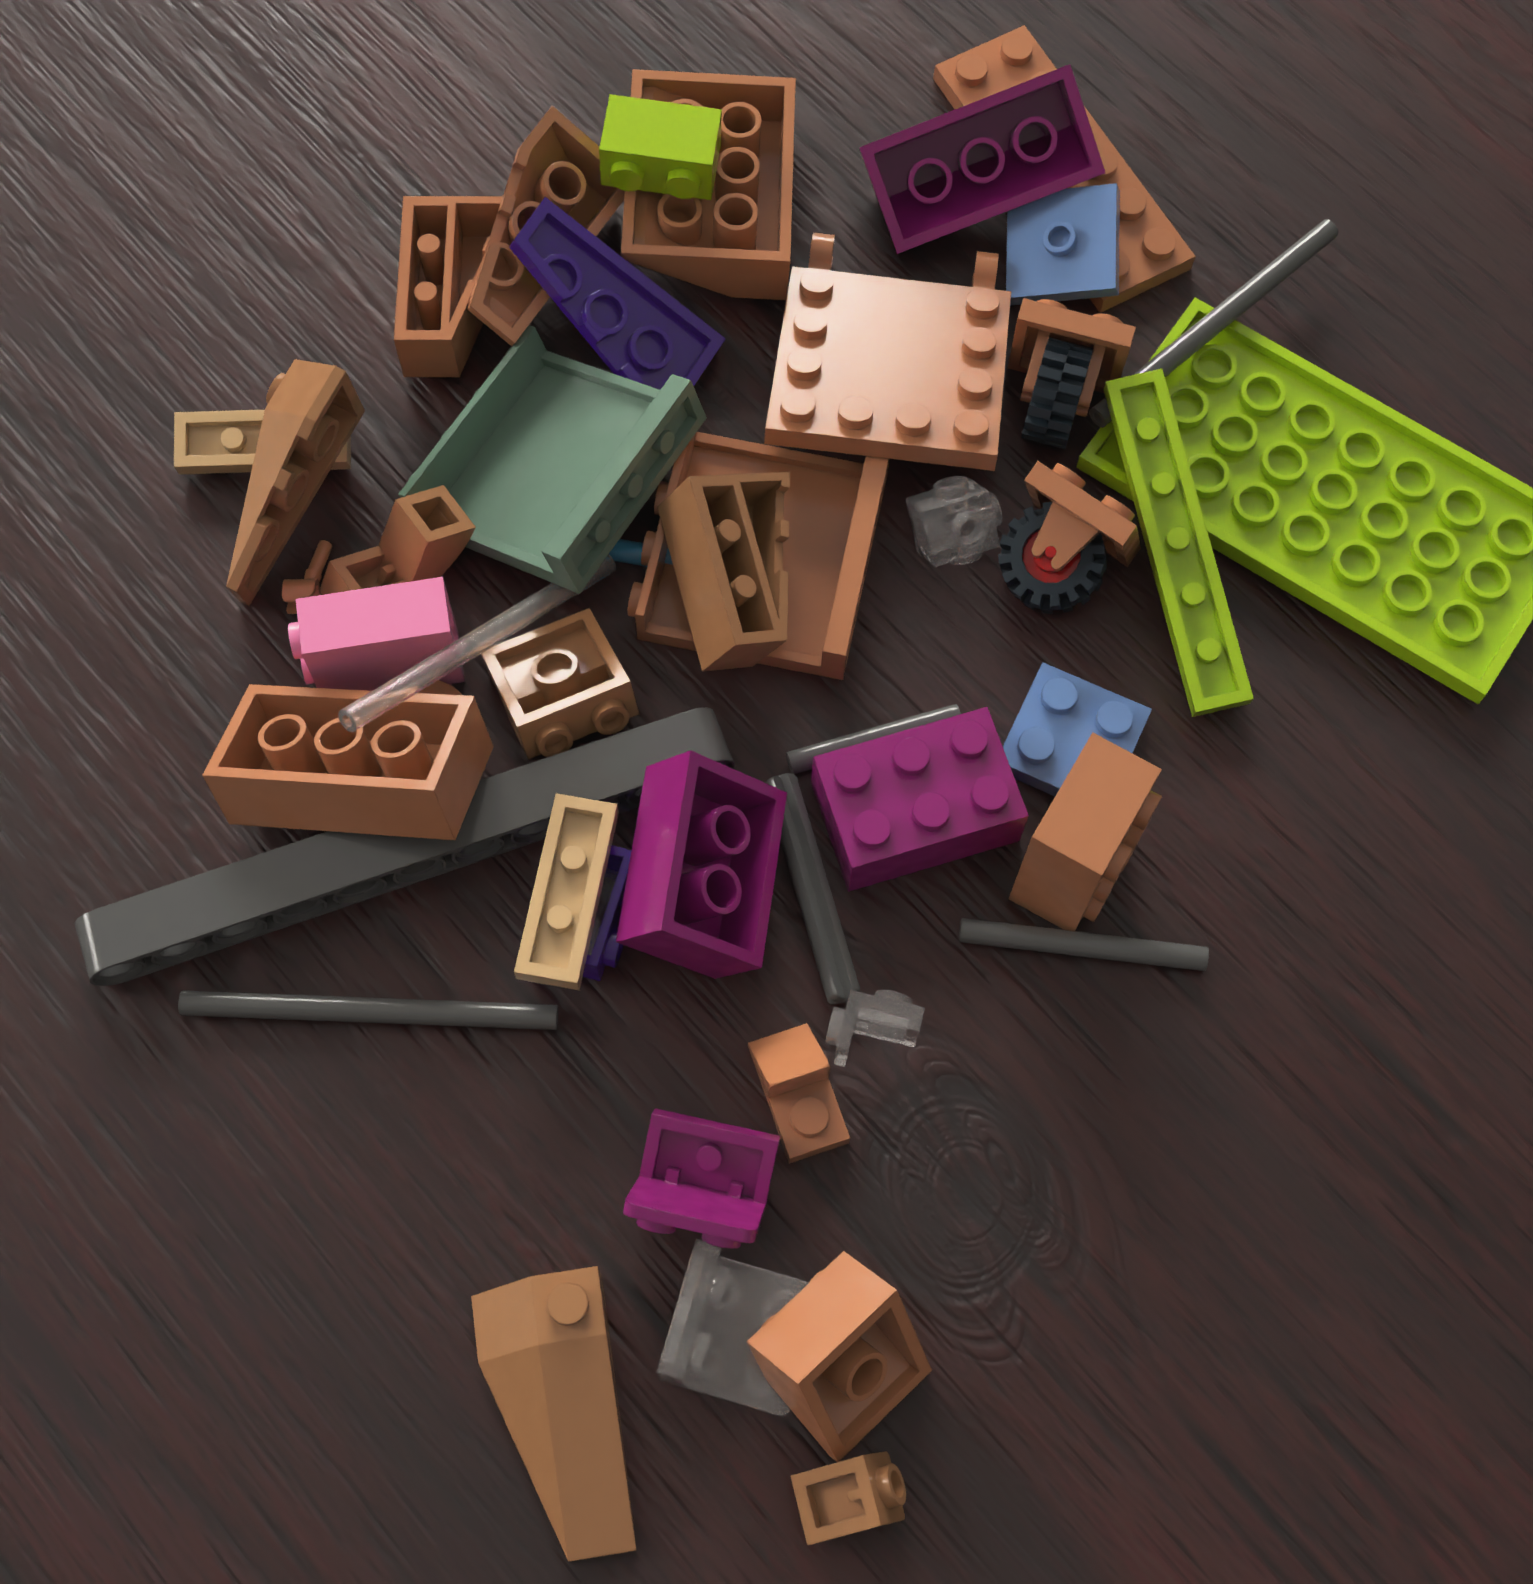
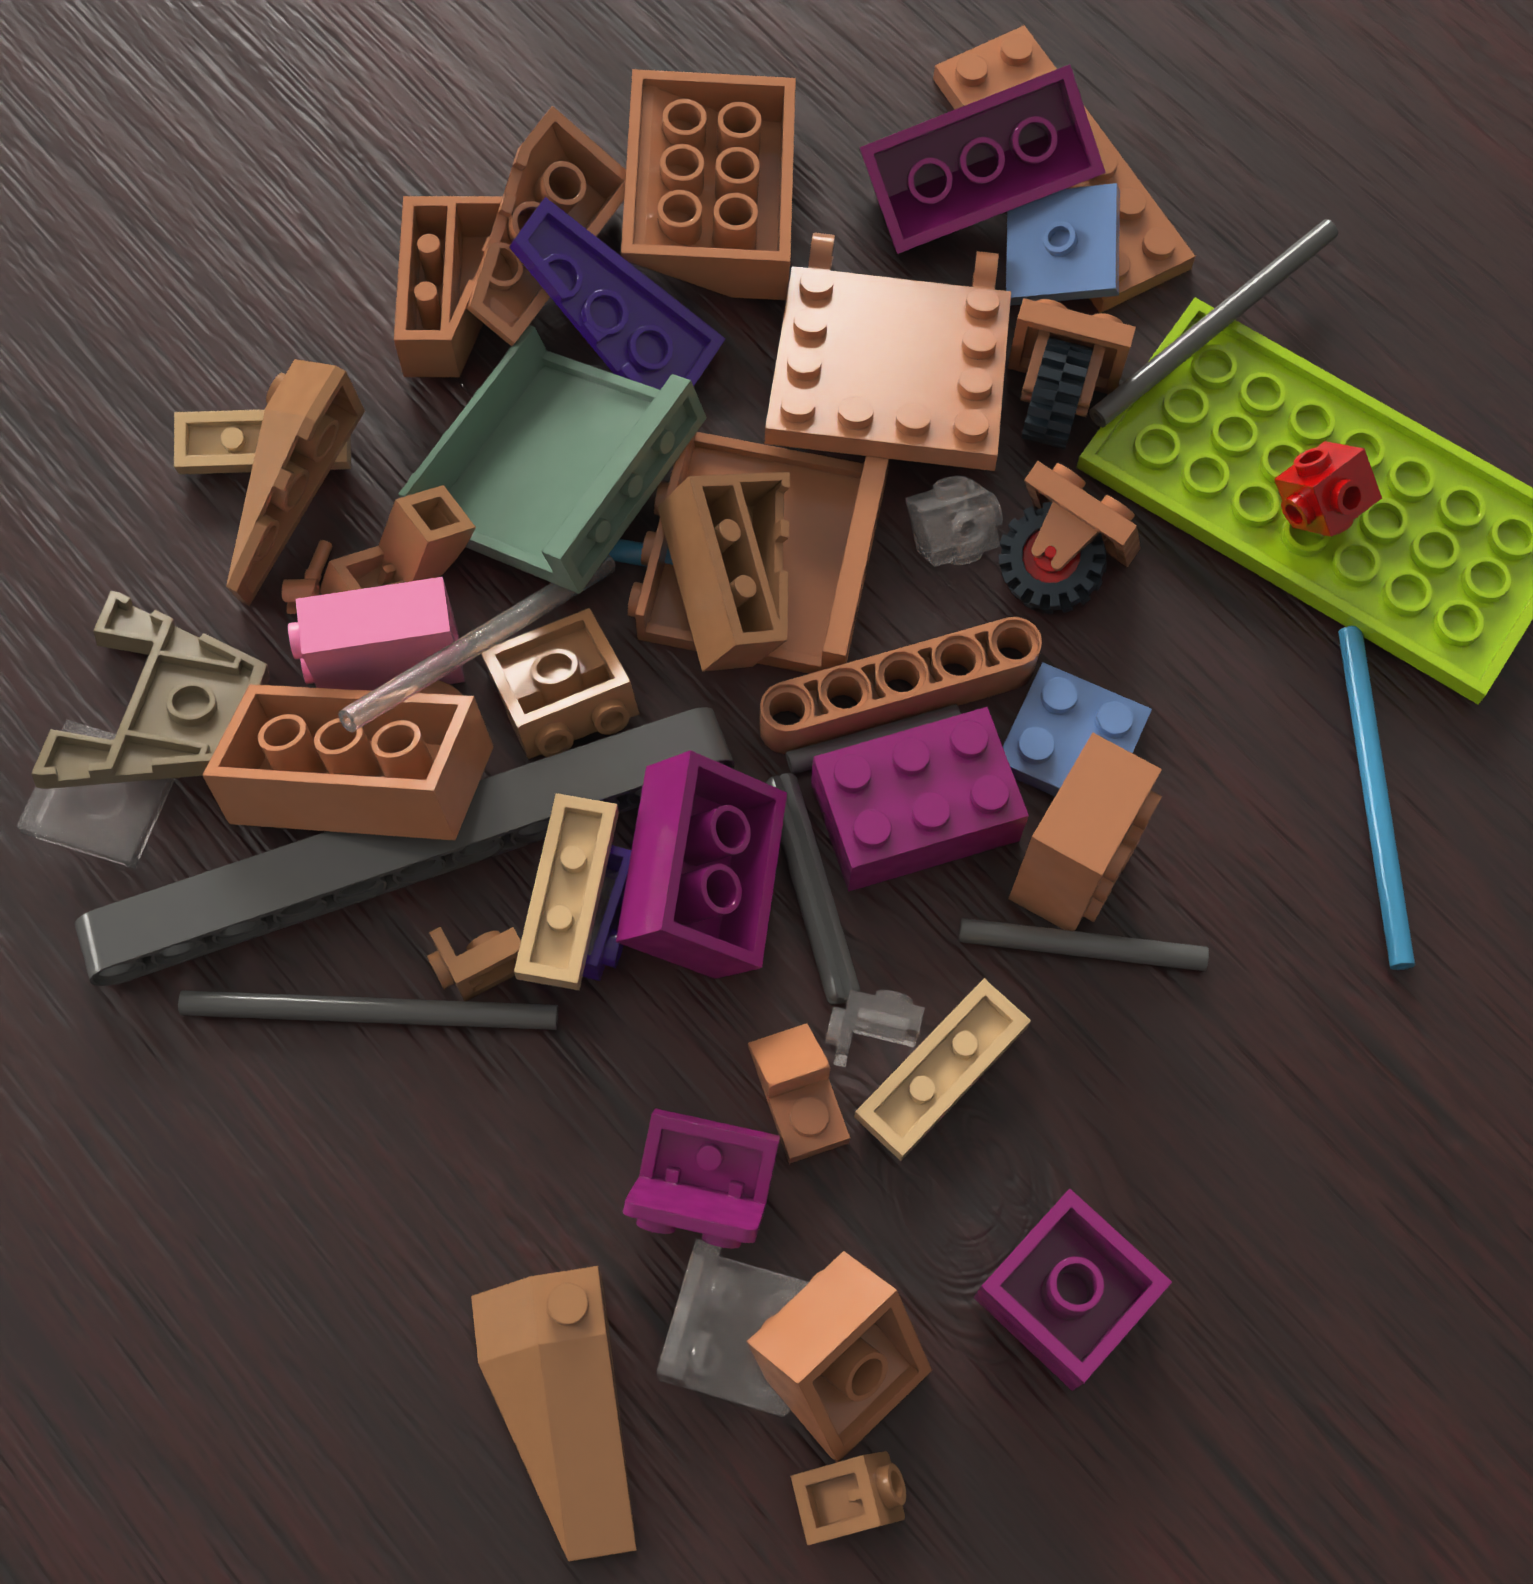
(97, 819): none -> clear tile
(175, 710): none -> dark tan wing
(485, 964): none -> medium nougat bracket
(660, 147): lime brick -> none
(917, 664): none -> nougat beam
(942, 1069): none -> tan plate
(1072, 1290): none -> magenta brick
(1177, 543): lime plate -> none
(1327, 488): none -> red brick
(1376, 800): none -> dark azure piece

